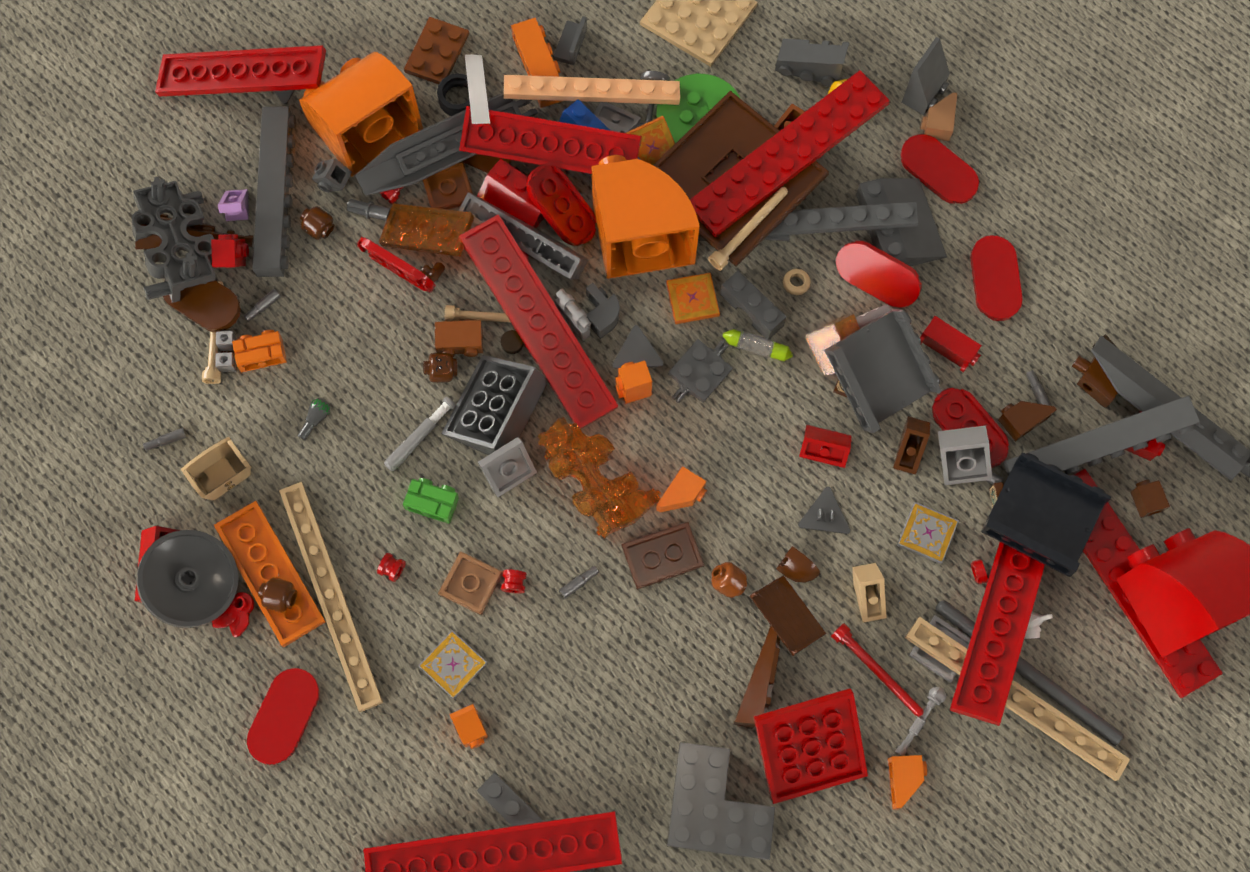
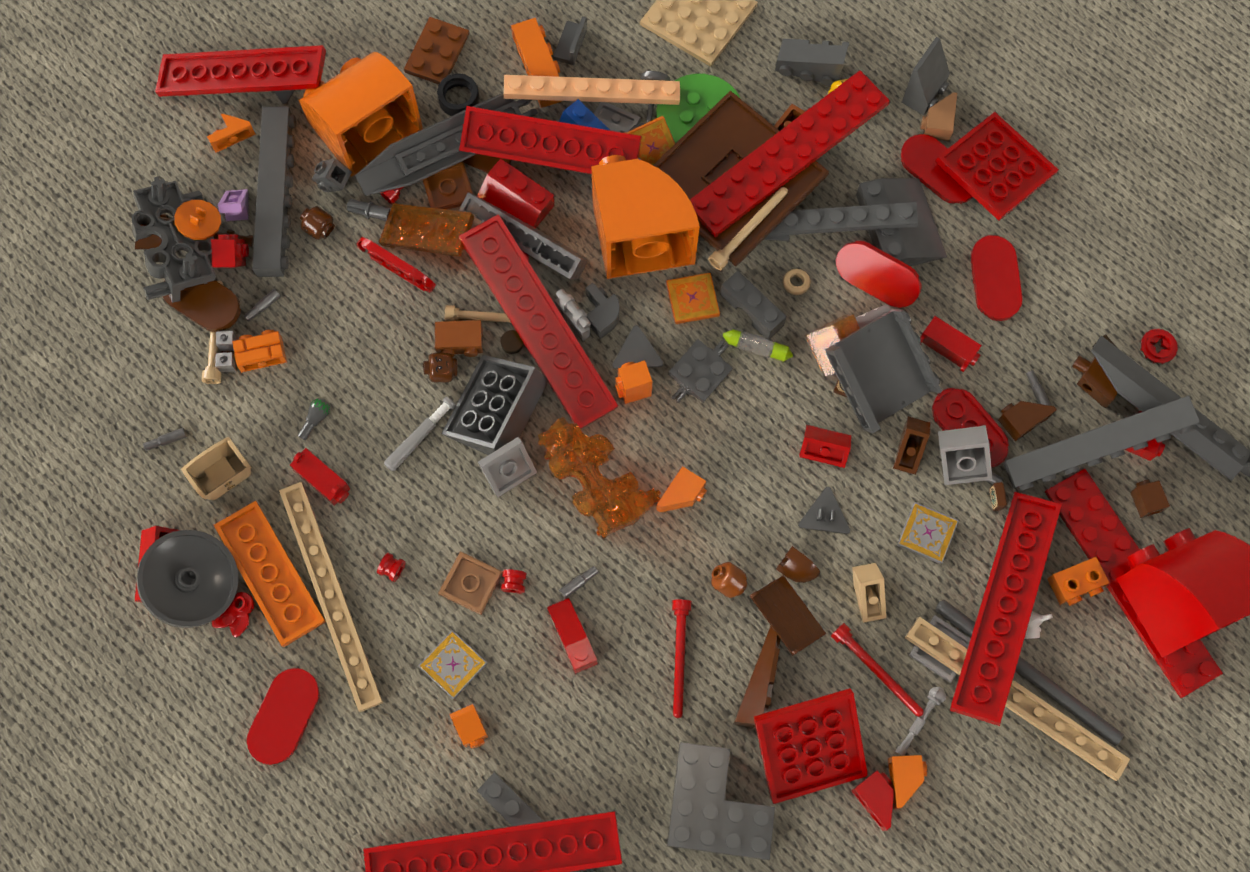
(197, 219): none -> orange piece
(235, 132): none -> orange slope
(277, 594): reddish brown head -> none
(320, 477): none -> red brick
(431, 500): bright green brick -> none
(434, 272): reddish brown arm -> none
(477, 89): white sticker -> none
(561, 204): red tile -> none
(572, 635): none -> red slope
(662, 555): reddish brown tile -> none
(681, 610): none -> red piece
(876, 798): none -> red slope
(979, 571): red tile -> none
(996, 166): none -> red plate
(1045, 513): black panel -> none
(1078, 581): none -> orange brick
(1167, 342): none -> red gear

